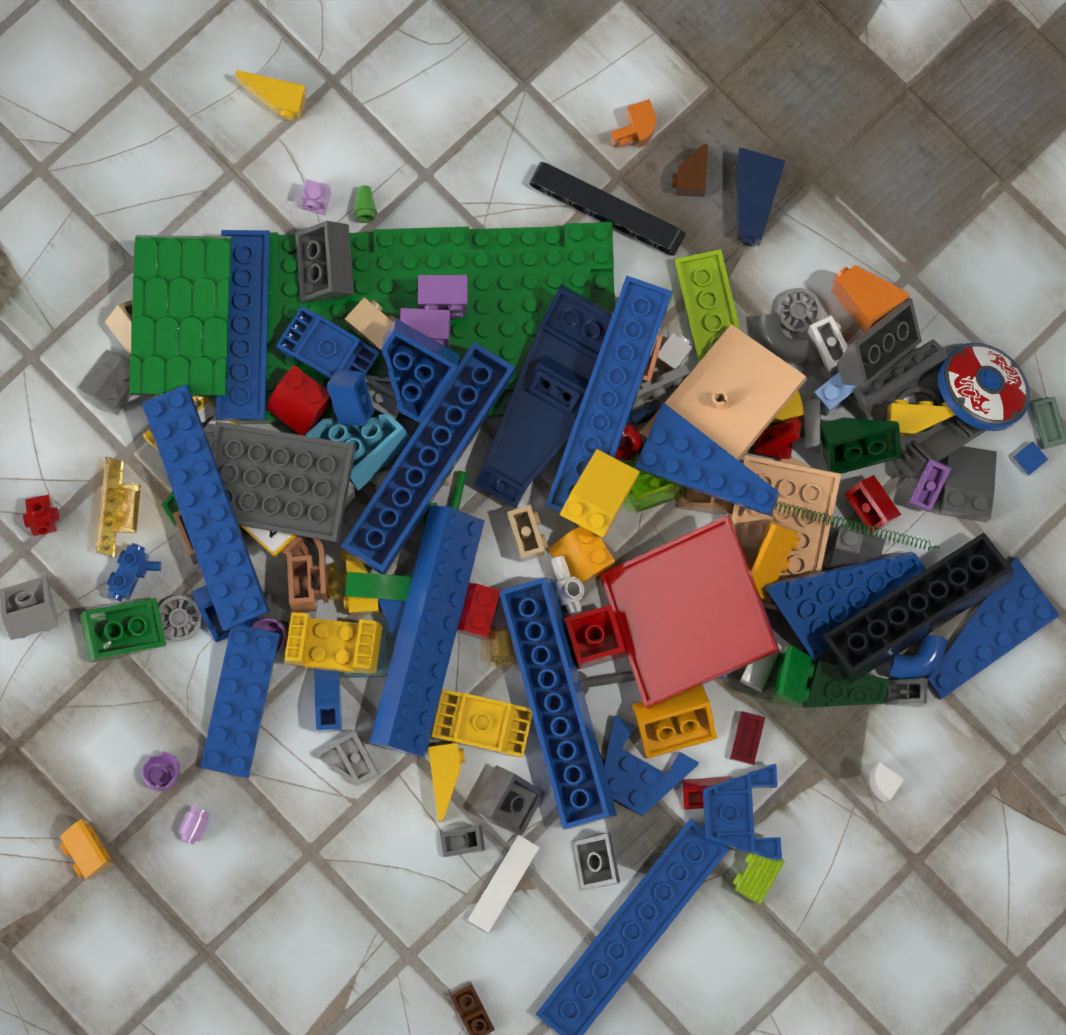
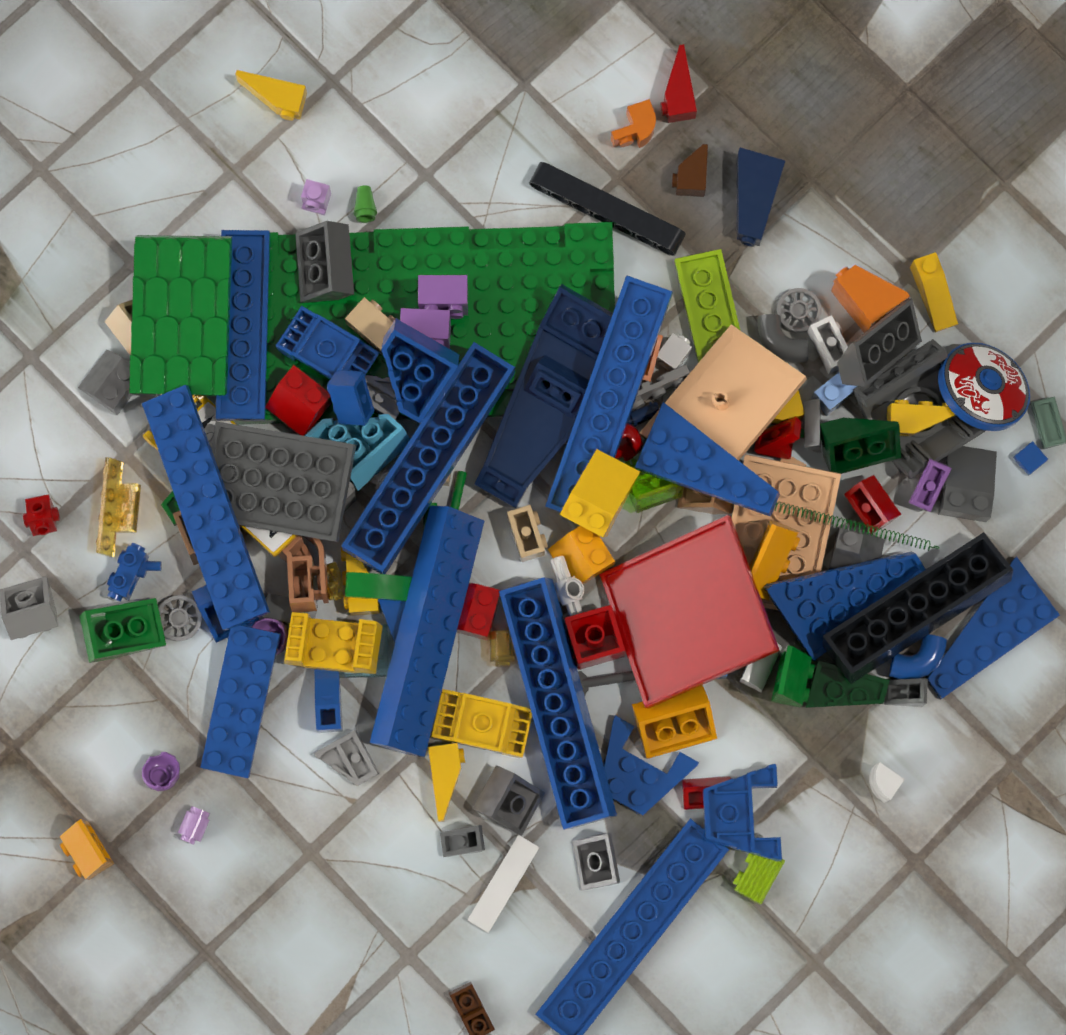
(679, 95): none -> red slope
(747, 738): dark red tile -> none
(934, 291): none -> yellow slope

